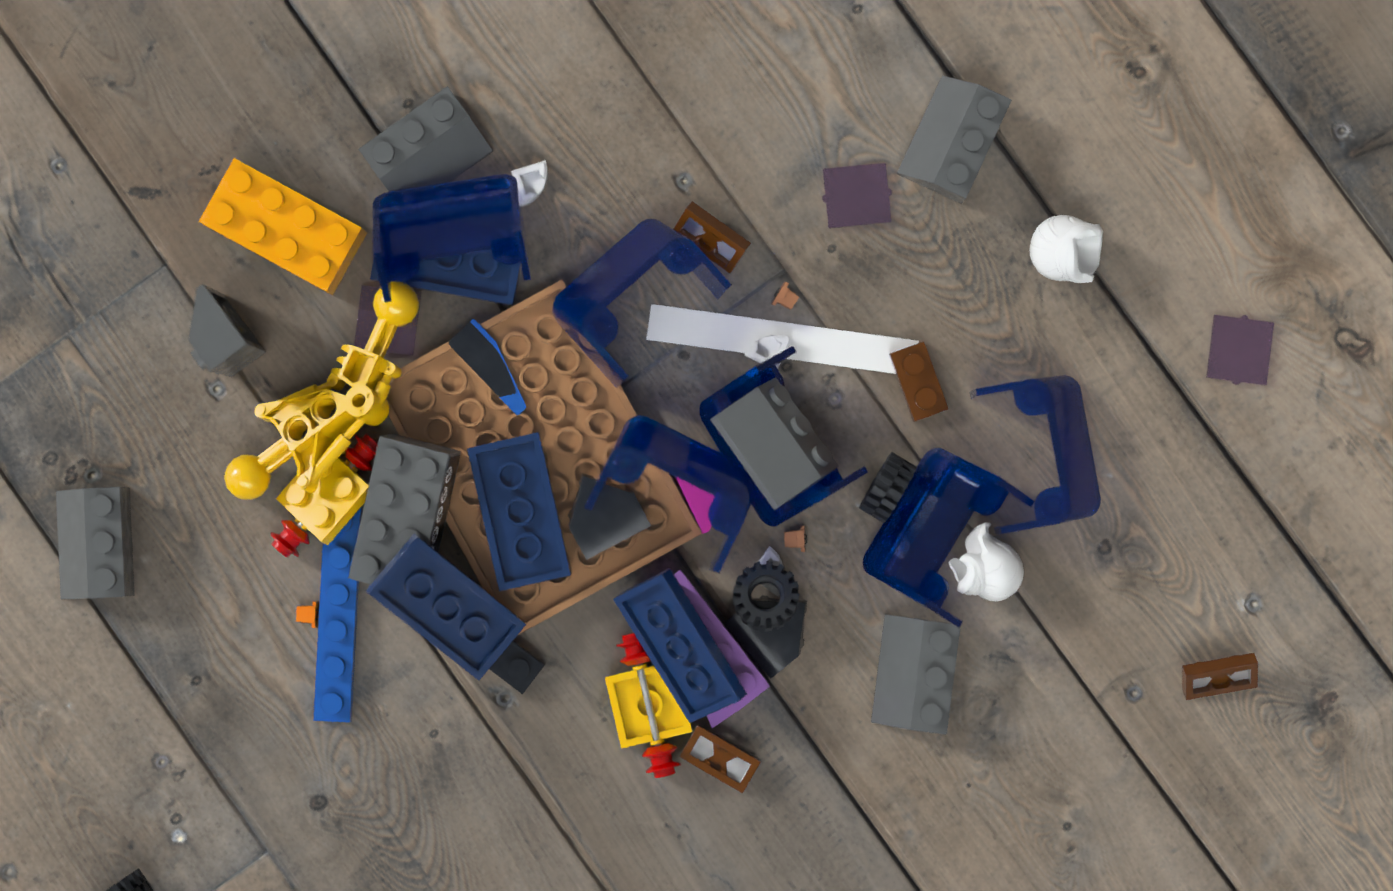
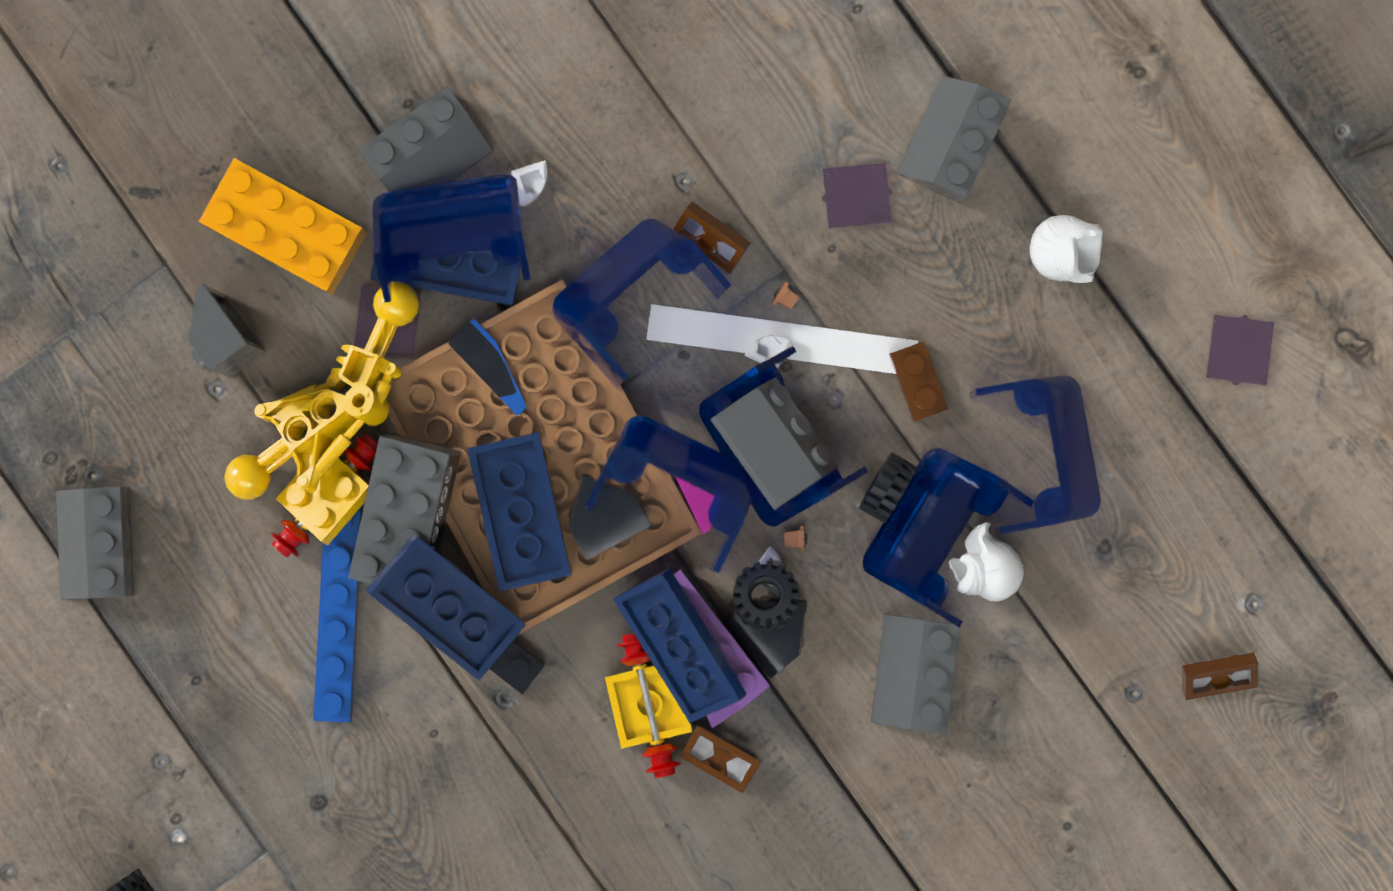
(308, 614): orange piece -> none

